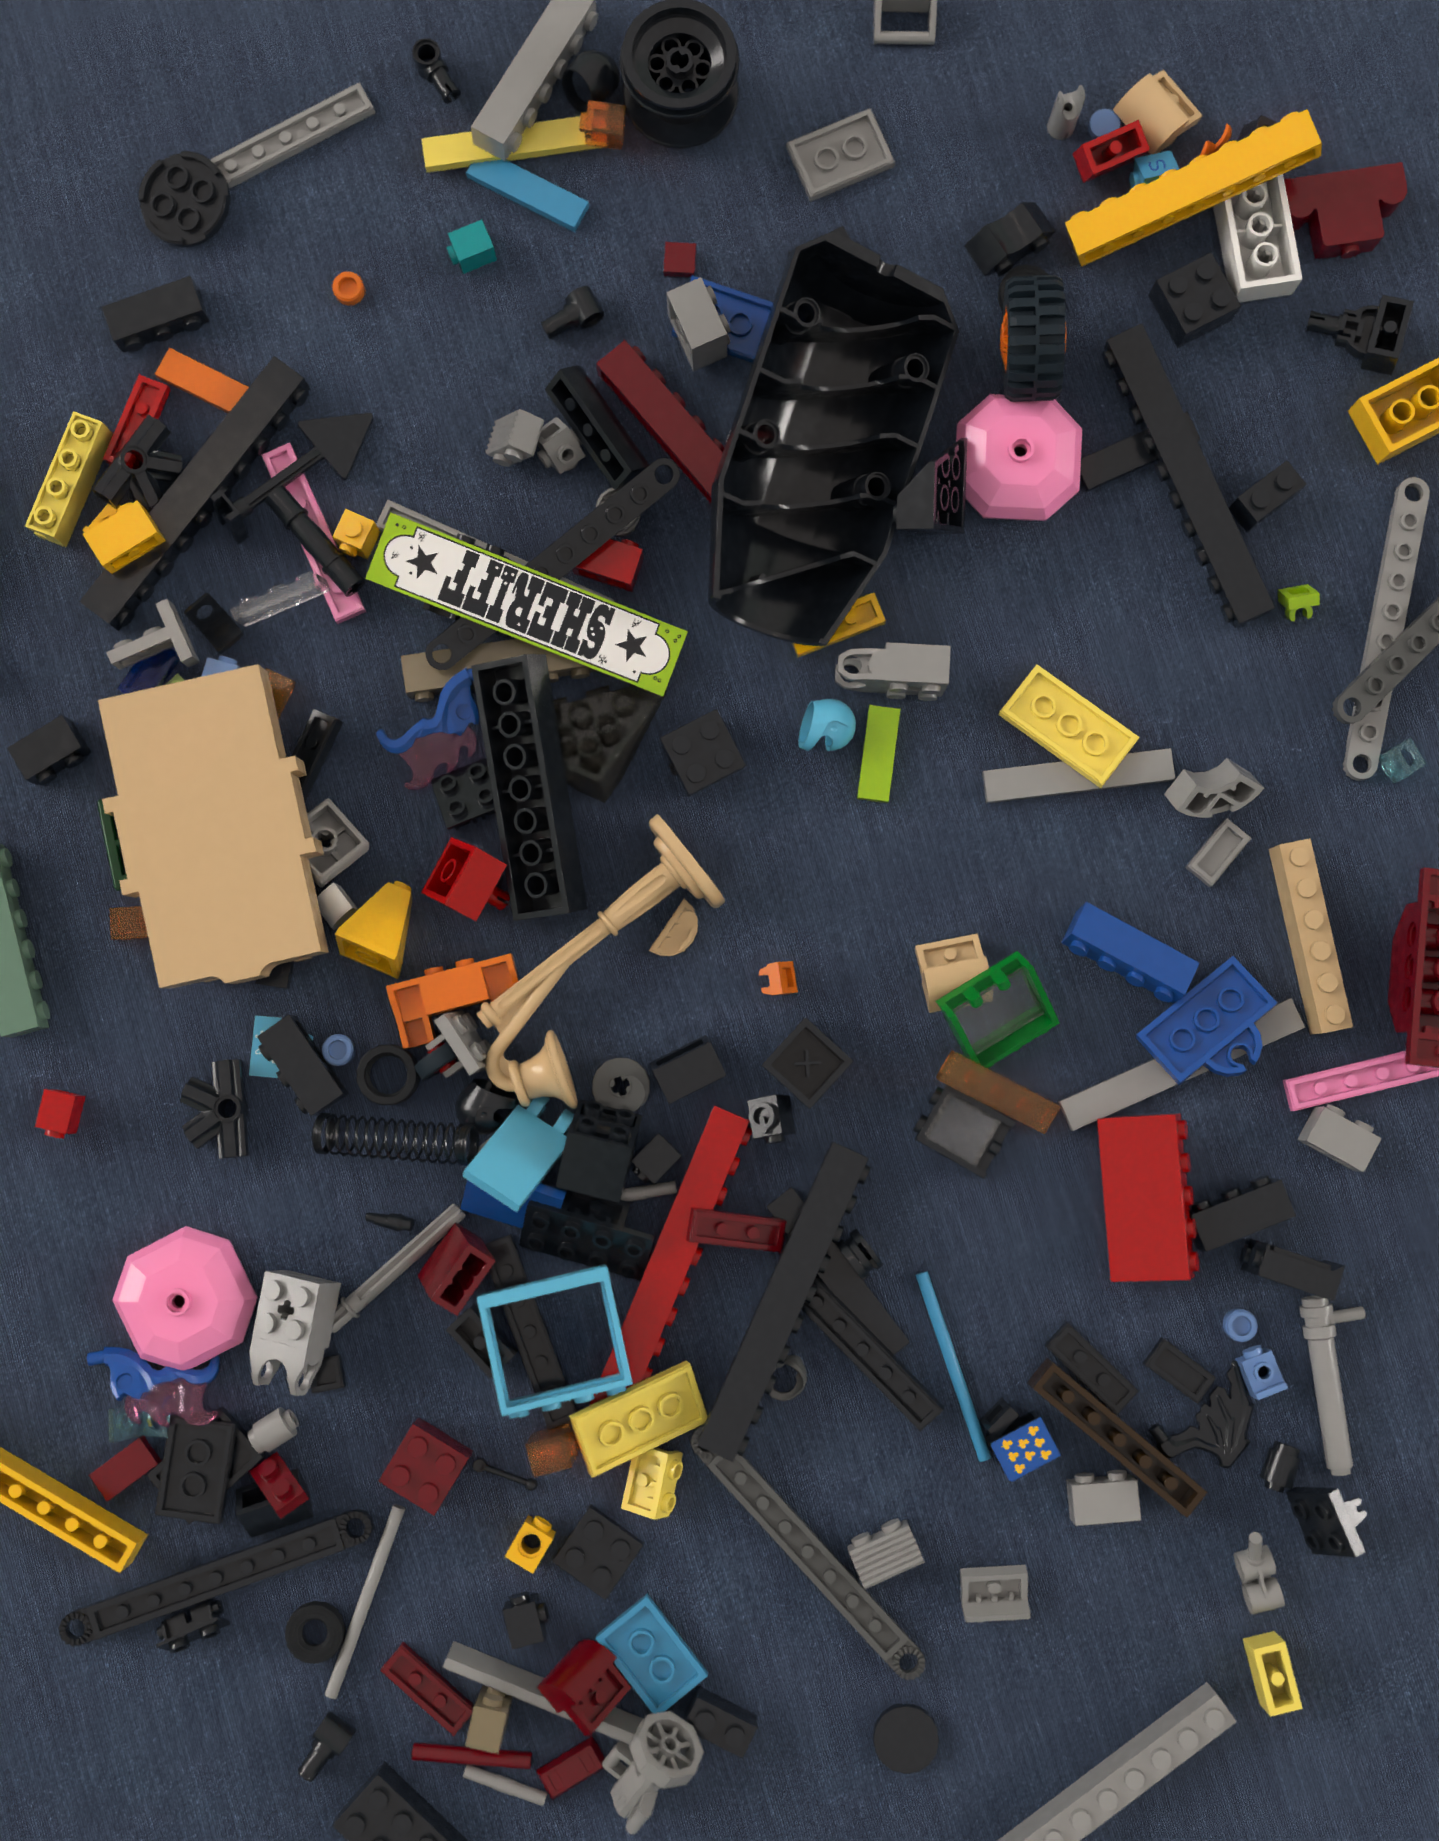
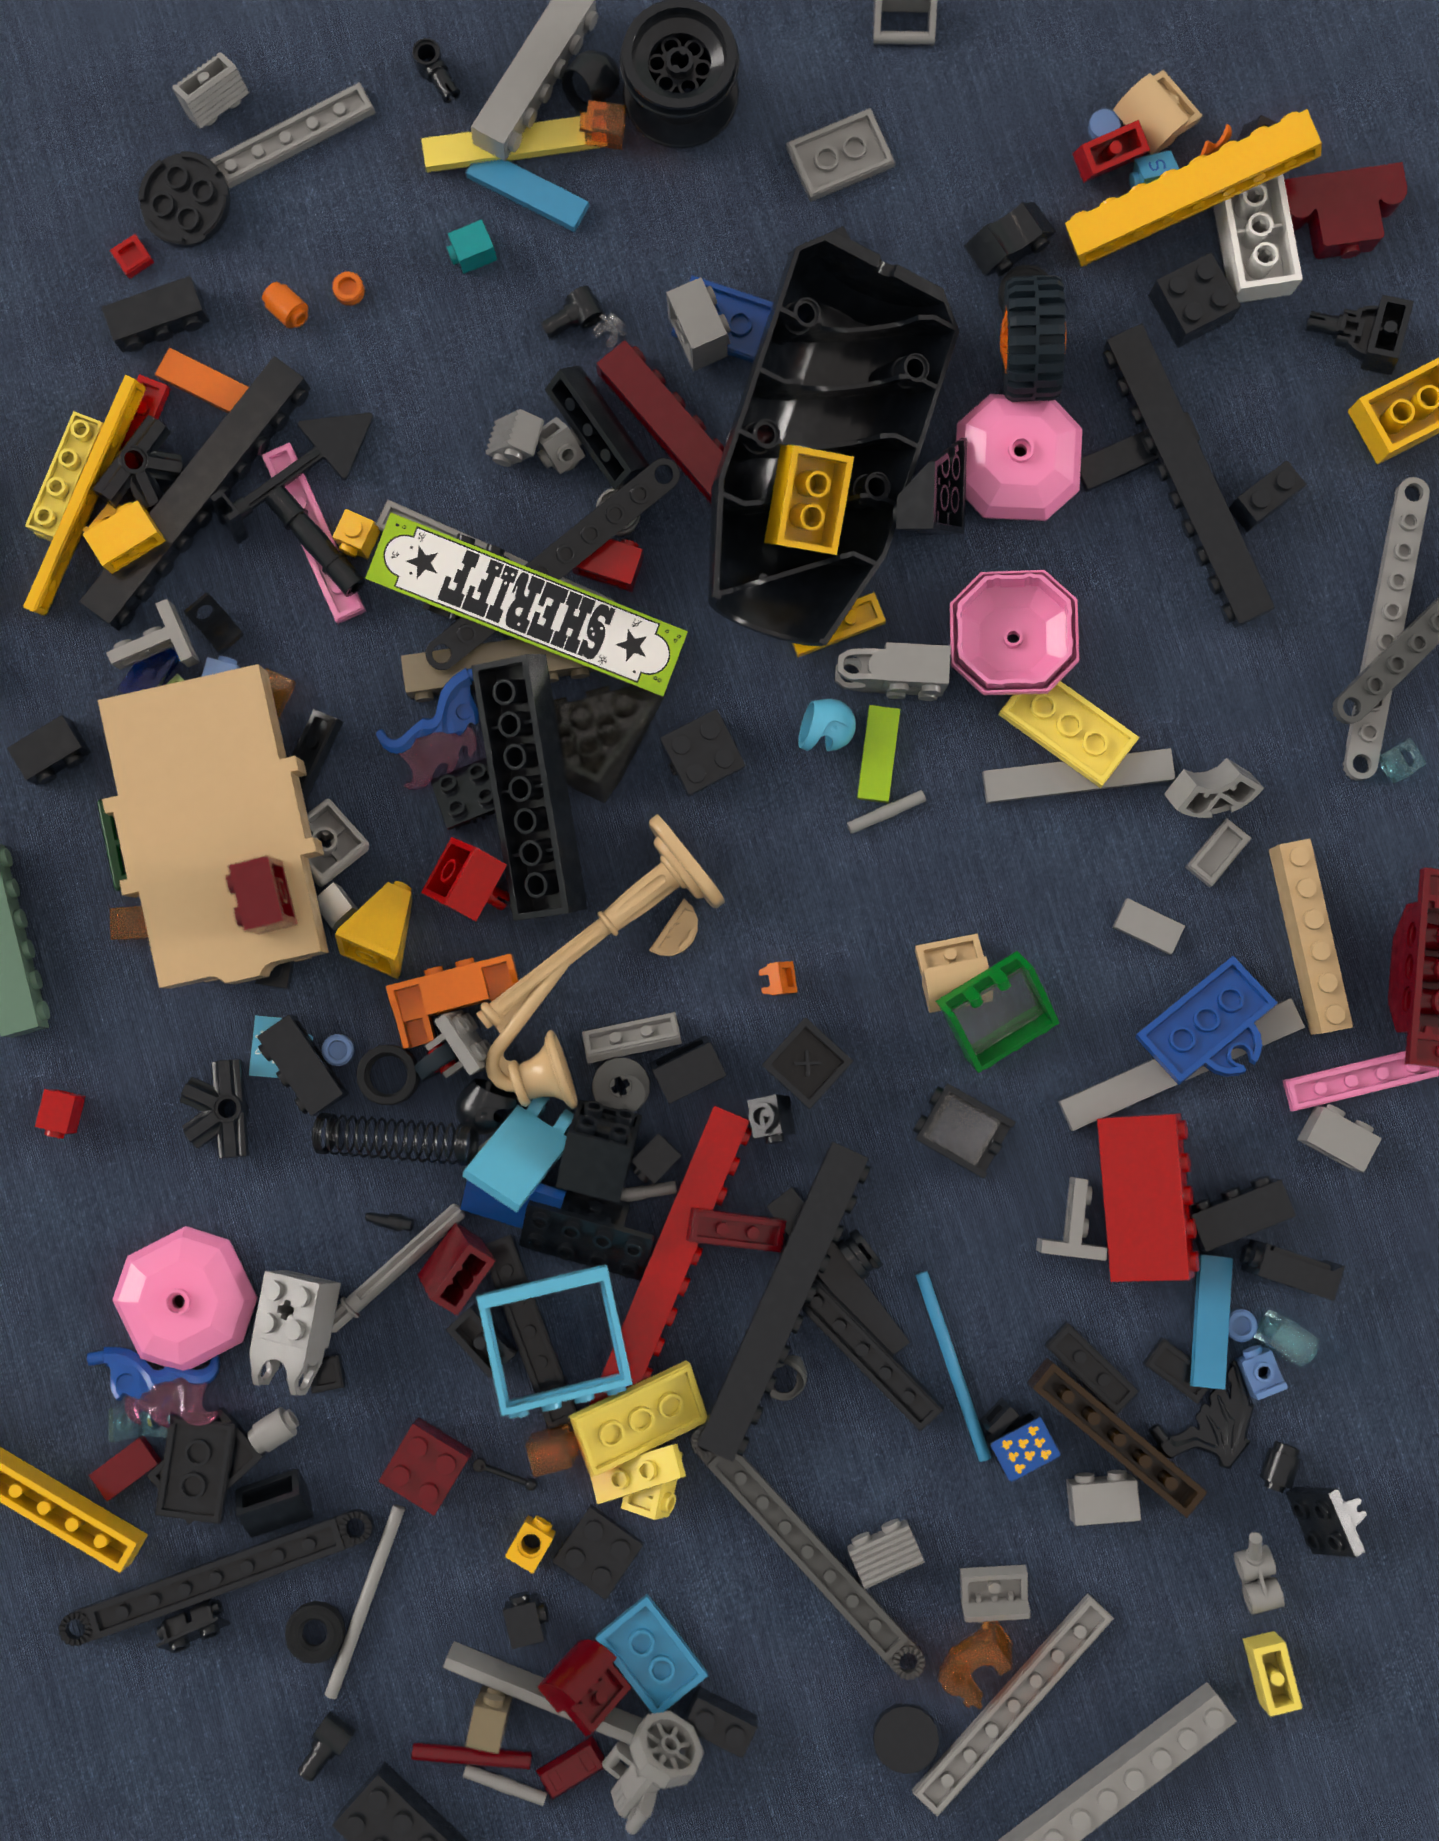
(83, 497): none -> yellow tile
(132, 256): none -> red tile
(210, 90): none -> light grey brick
(261, 895): none -> dark red brick
(278, 1485): dark red plate -> none
(279, 598): clear plate -> none
(285, 305): none -> orange brick
(428, 1688): dark red tile -> none
(613, 325): none -> clear plate
(631, 1037): none -> light grey tile
(639, 1474): none -> light yellow plate
(679, 259): dark red tile -> none
(809, 499): none -> yellow brick
(886, 812): none -> light grey piece
(984, 1647): none -> clear orange tile
(998, 1091): clear orange tile -> none
(1012, 1704): none -> light grey tile
(1018, 604): none -> bright pink rock
(1066, 113): light grey piece -> none
(1075, 1226): none -> light grey bracket
(1130, 953): blue brick -> none
(1148, 926): none -> light grey tile
(1211, 1322): none -> dark azure tile
(1287, 1338): none -> clear light blue brick
(1298, 597): lime tile -> none
(1320, 1334): light grey cylinder -> none

